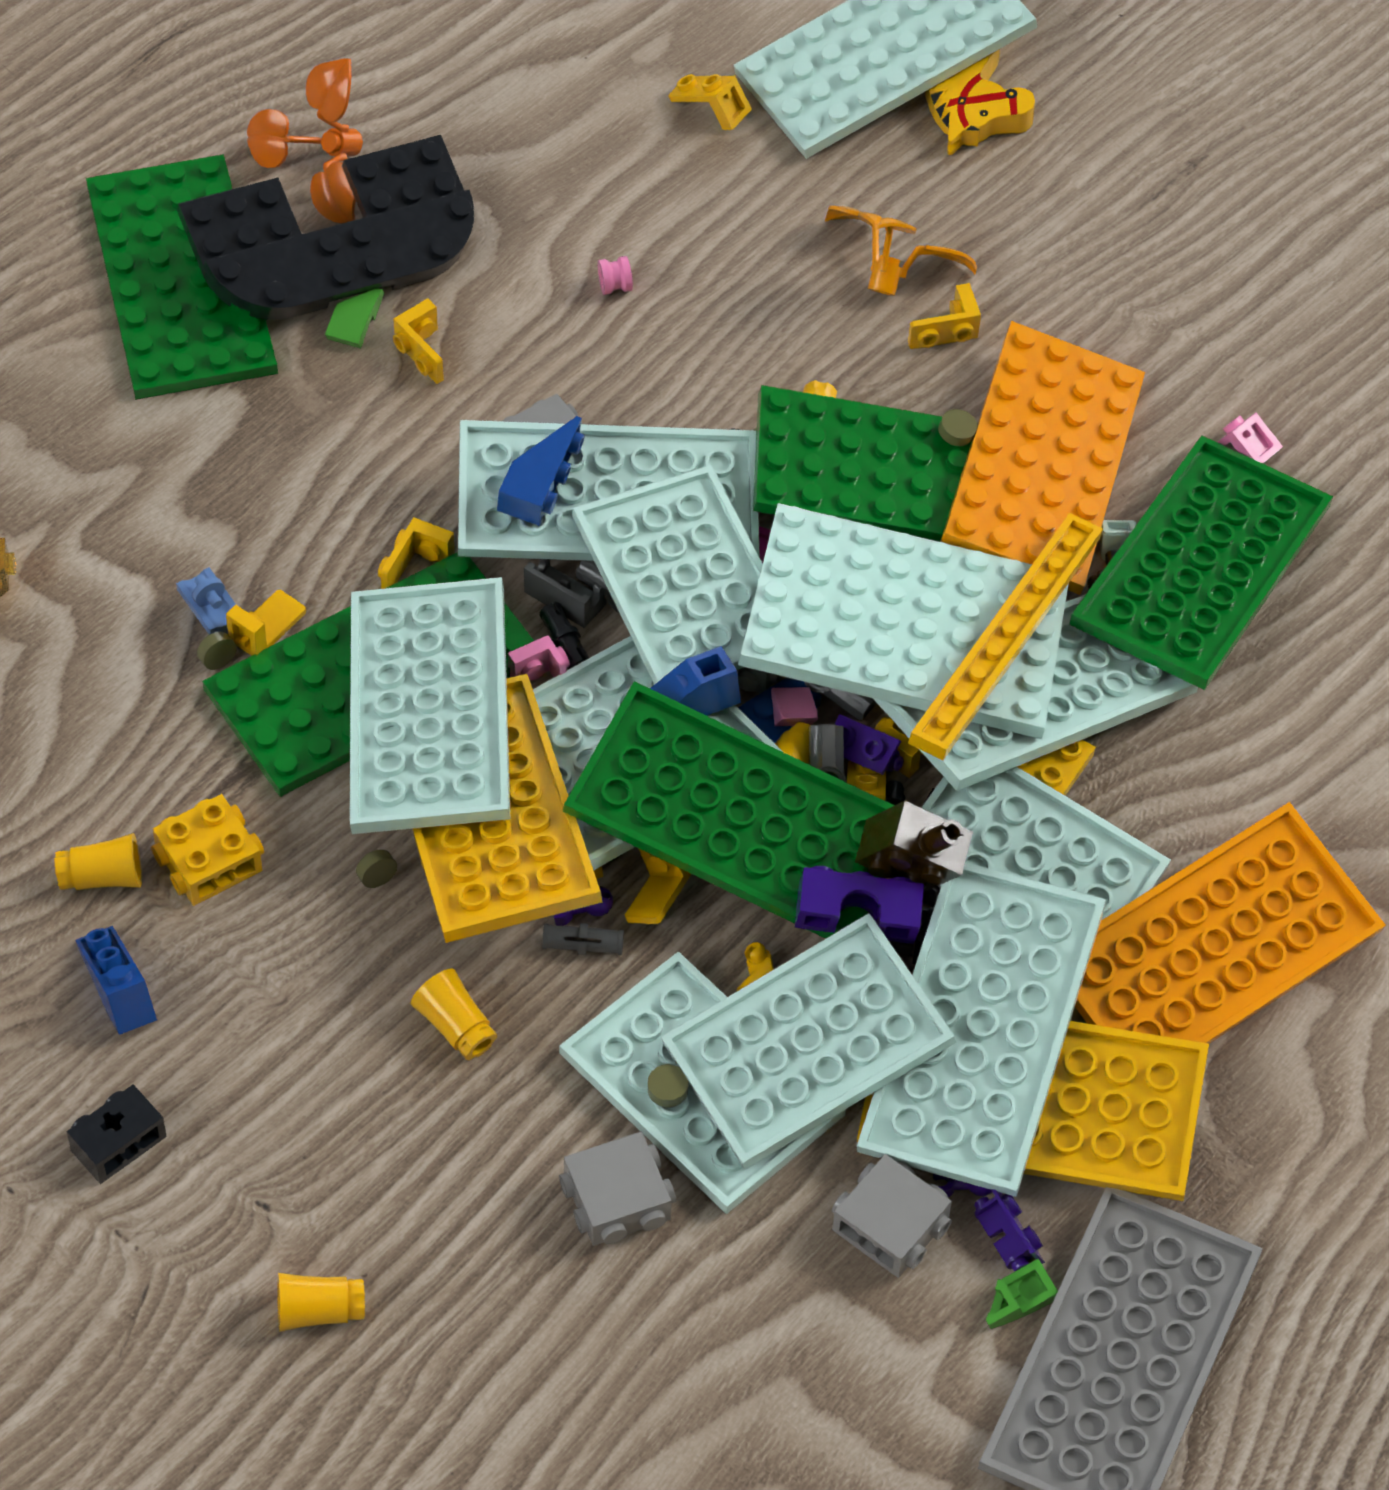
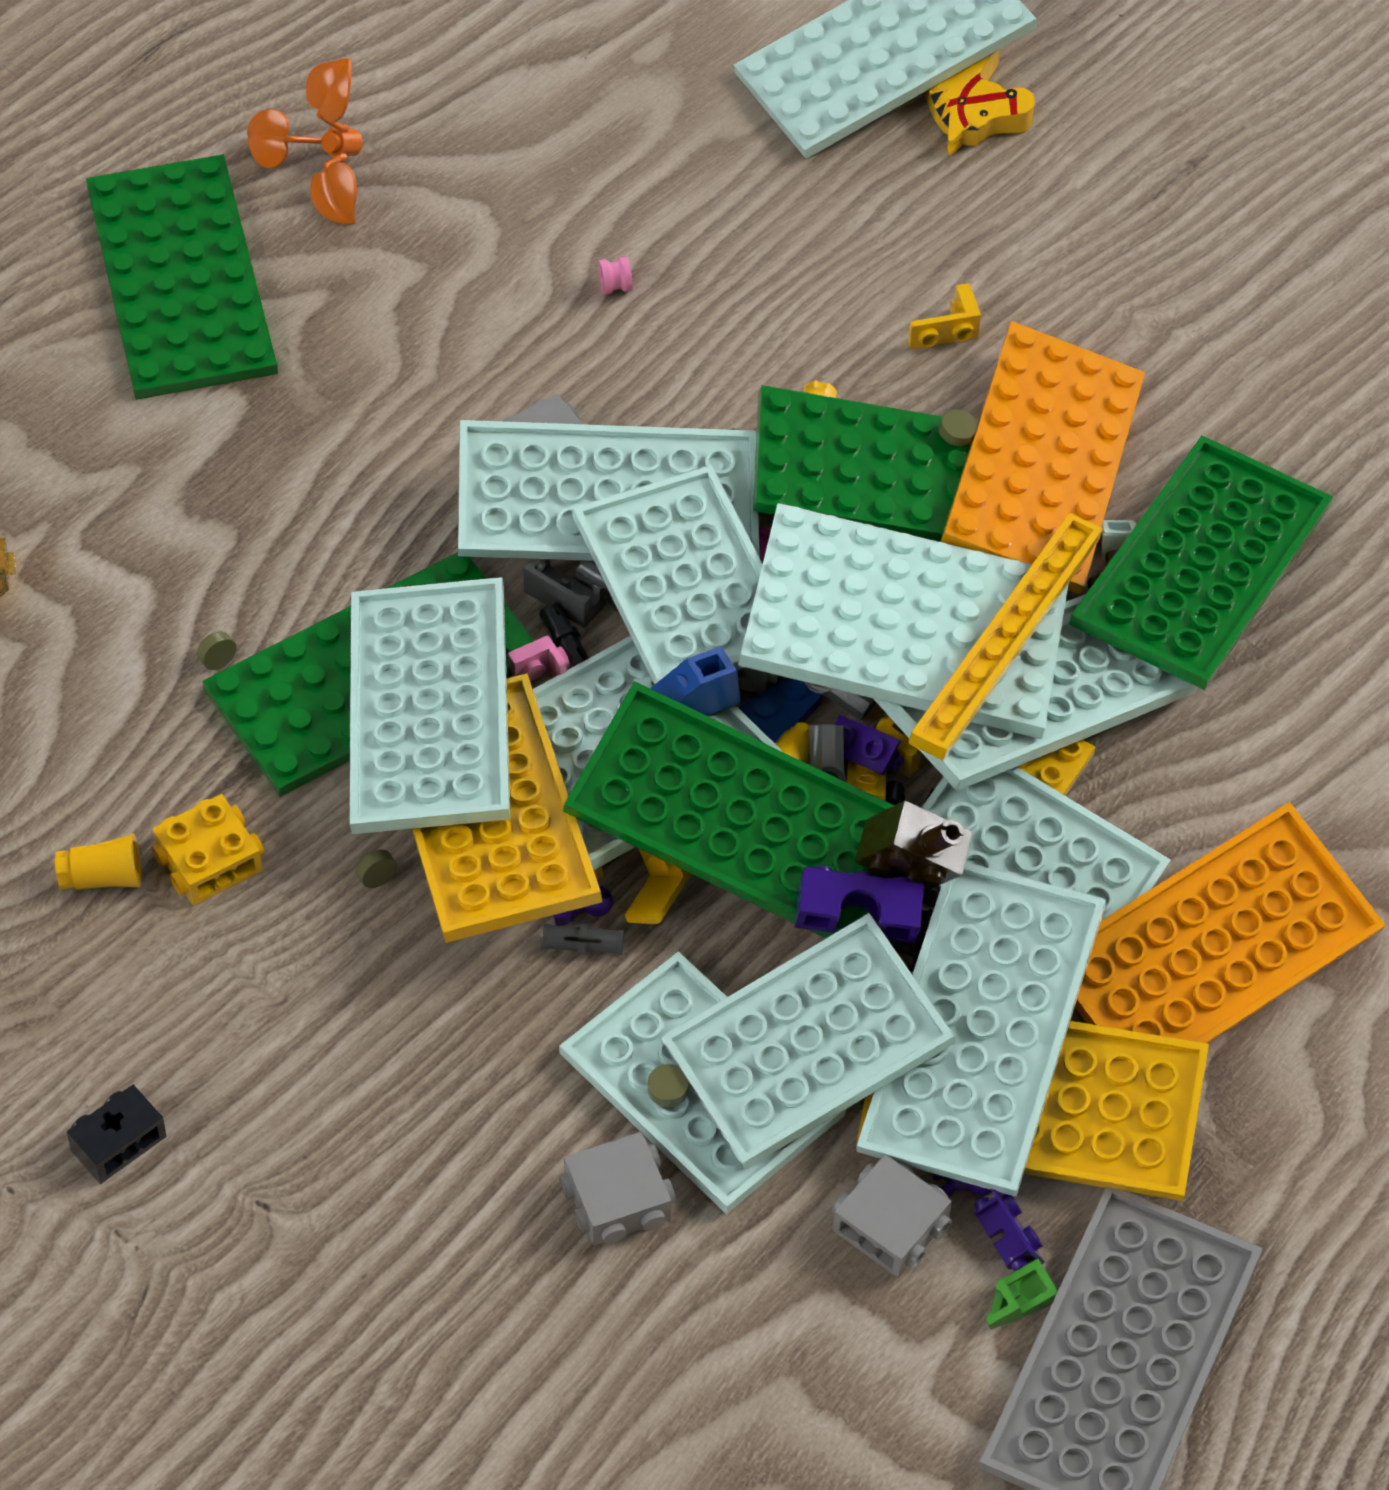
(116, 979): blue slope -> none
(207, 600): medium blue hips -> none
(266, 624): yellow bracket -> none
(318, 1300): yellow plant -> none
(353, 316): bright green slope -> none
(408, 234): black plate -> none
(409, 336): yellow bracket -> none
(420, 538): yellow bracket -> none
(454, 1014): yellow plant -> none
(534, 476): blue slope -> none
(720, 91): yellow bracket -> none
(758, 962): yellow arm -> none
(793, 706): bright pink slope -> none
(886, 269): light orange plant -> none
(1251, 438): bright pink bracket -> none

